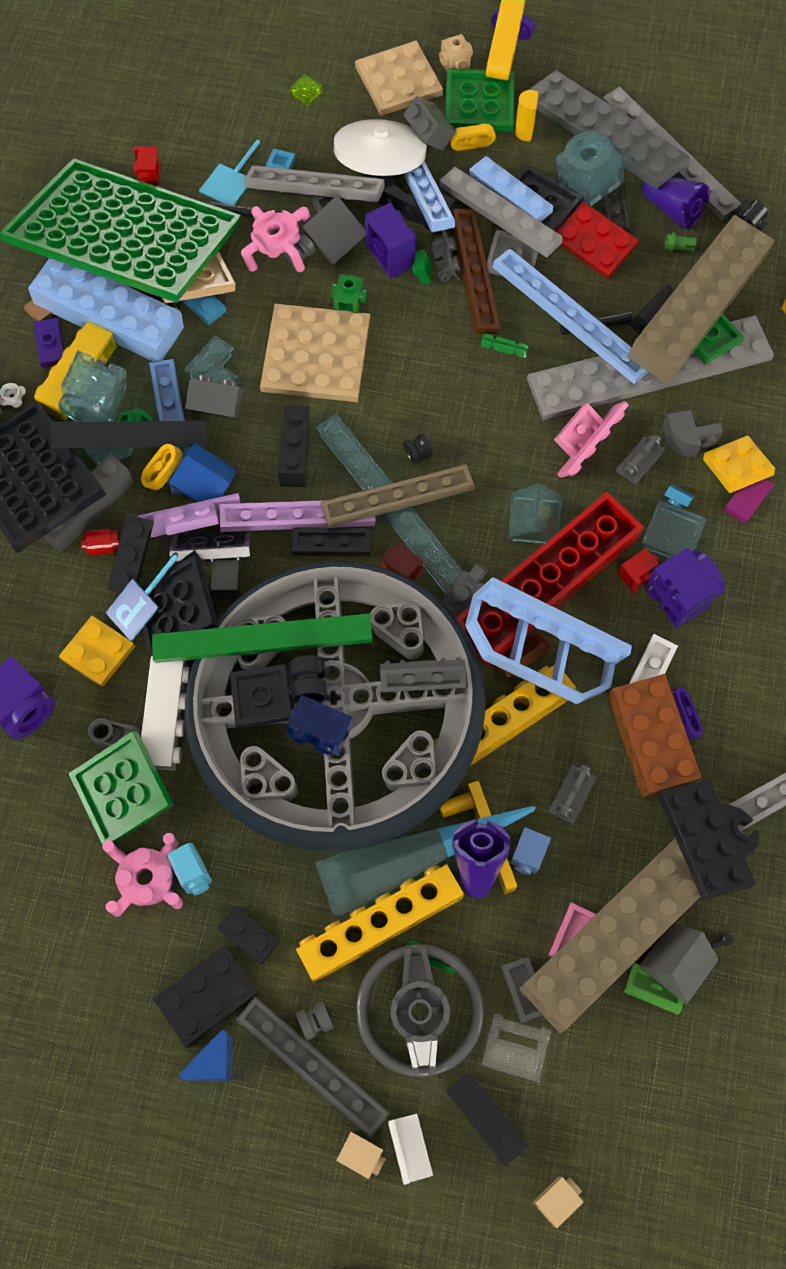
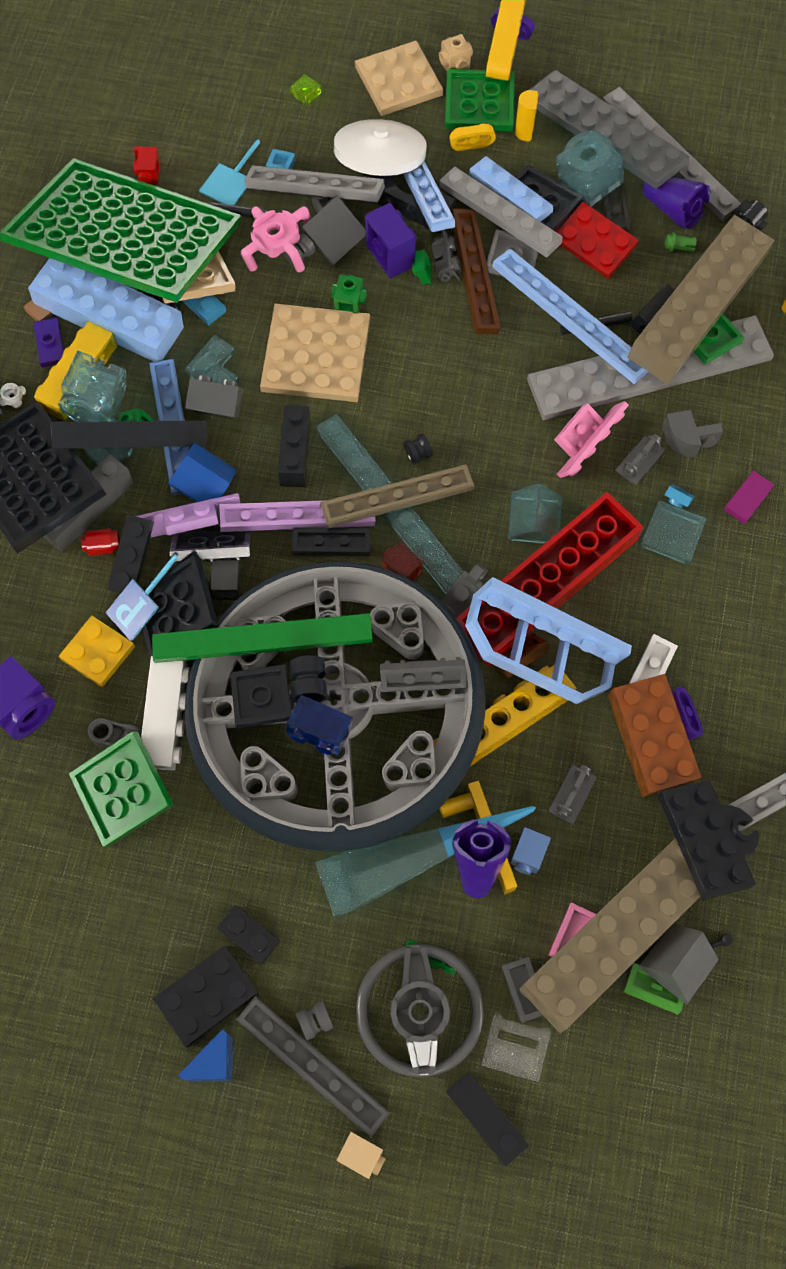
(132, 865): bright pink plate -> none
(161, 467): yellow plate -> none
(190, 869): medium azure brick -> none
(320, 966): yellow brick -> none
(410, 1148): white panel -> none
(429, 123): dark grey piece -> none
(504, 345): green axle -> none
(559, 1200): tan brick -> none
(638, 569): red brick -> none
(685, 585): dark purple piece -> none
(739, 464): yellow plate -> none

